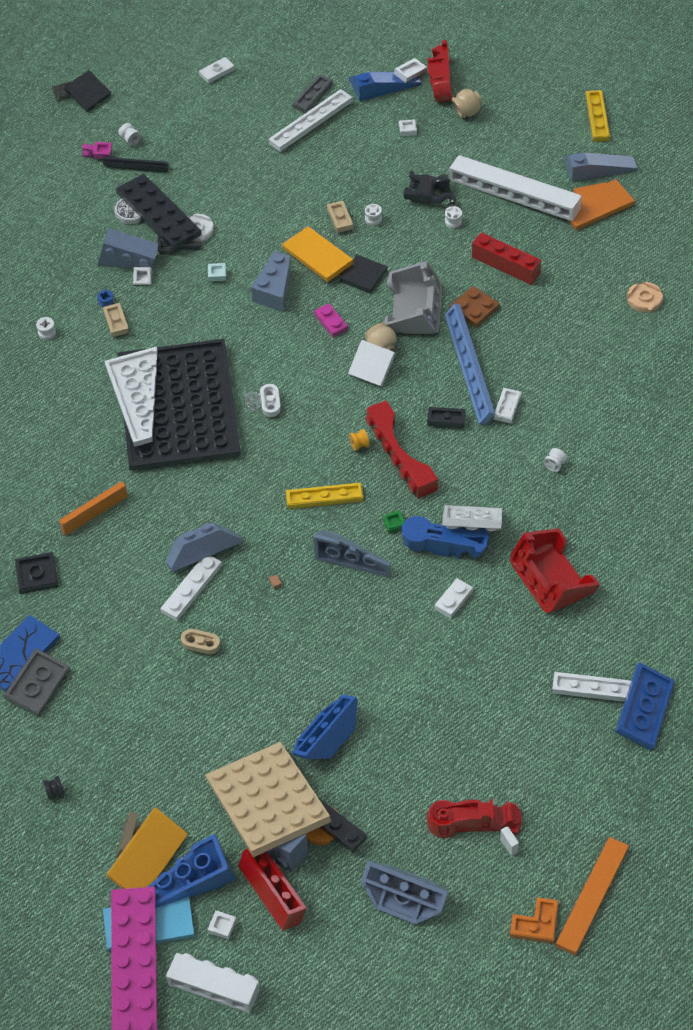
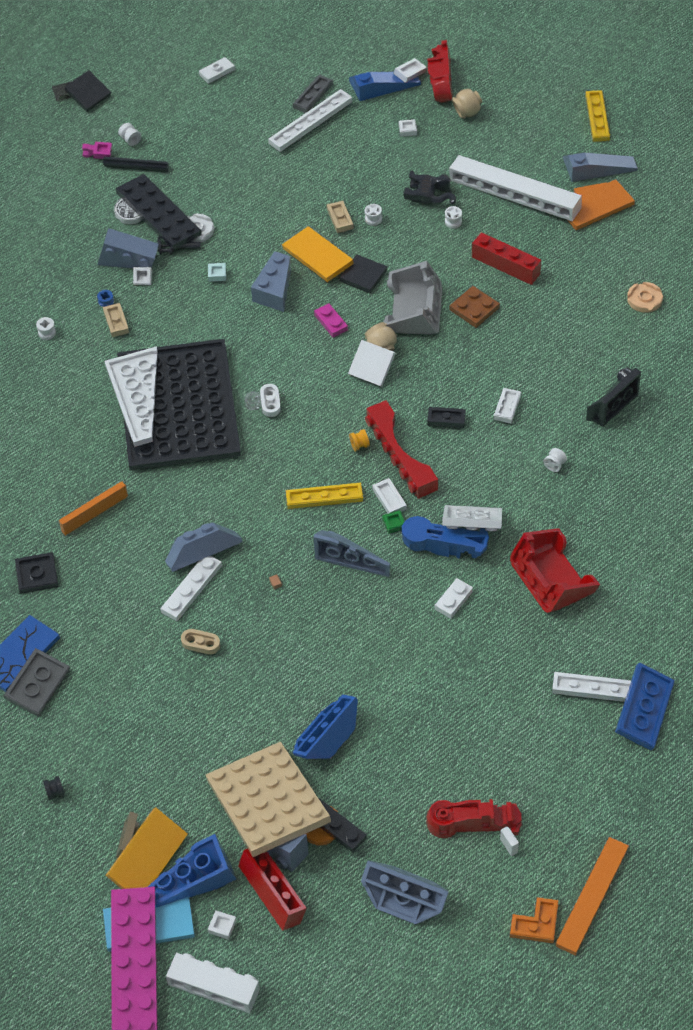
(389, 496): none -> white tile
(469, 364): medium blue plate -> none
(617, 397): none -> black slope

